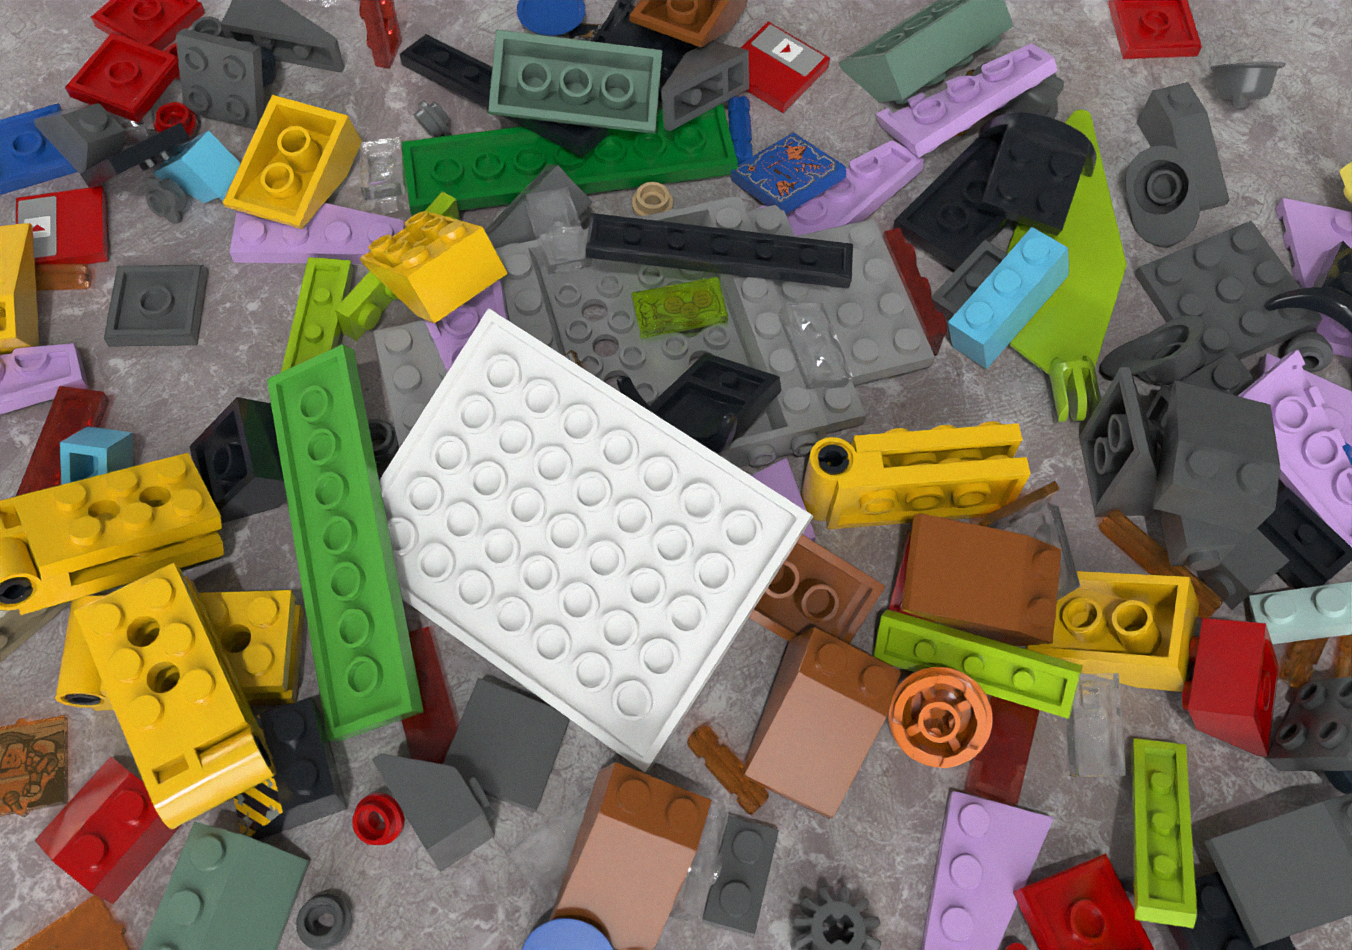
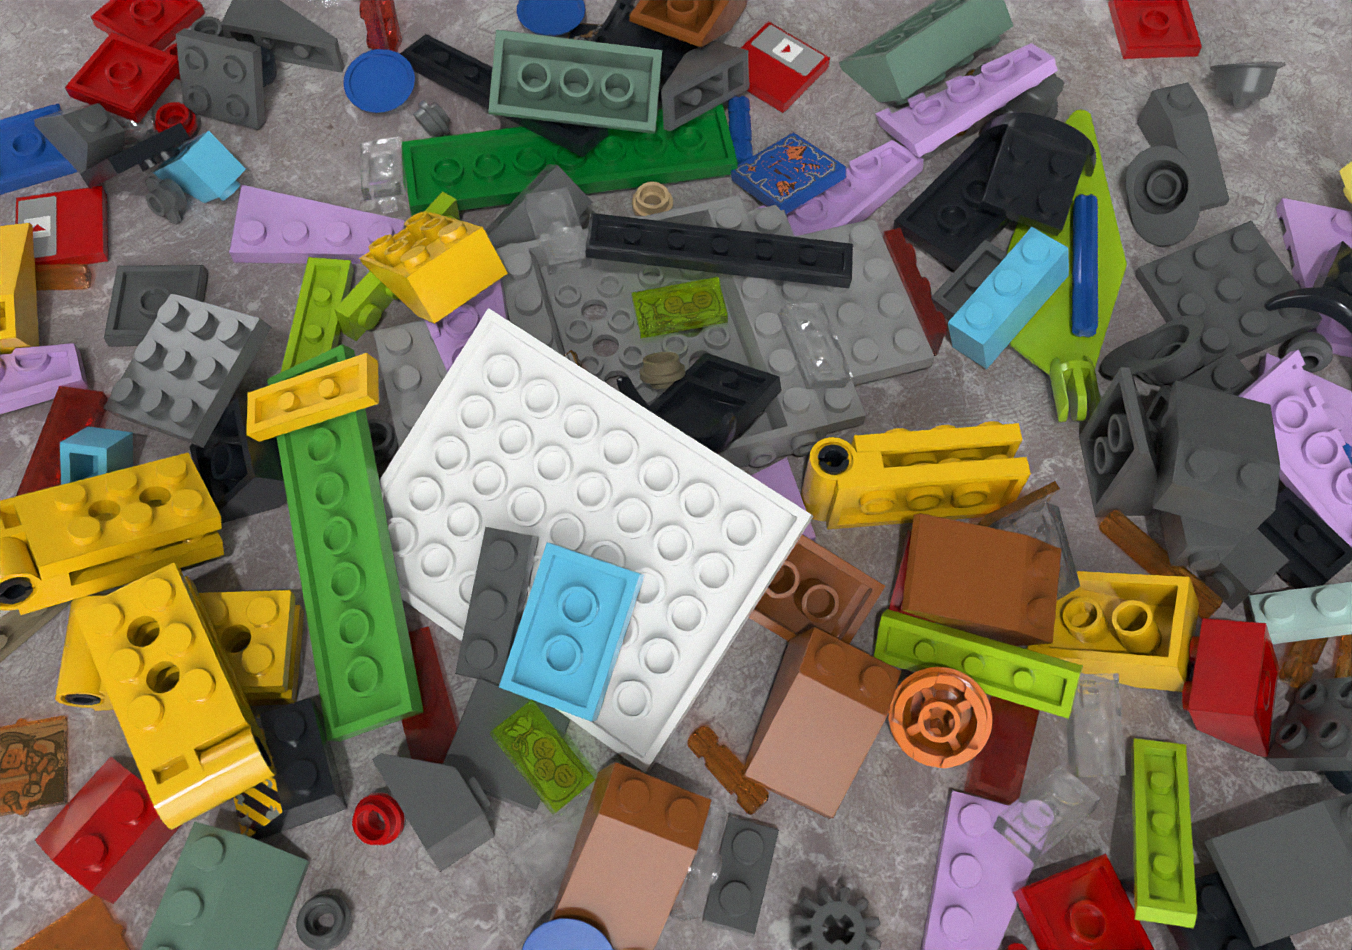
(187, 368): none -> dark grey plate
(293, 162): yellow slope -> none
(313, 397): none -> yellow plate
(379, 80): none -> blue piece
(496, 603): none -> dark grey plate
(542, 756): none -> clear neon green tile
(571, 631): none -> medium azure plate
(662, 369): none -> dark tan plate
(1046, 813): none -> clear plate
(1085, 266): none -> blue axle

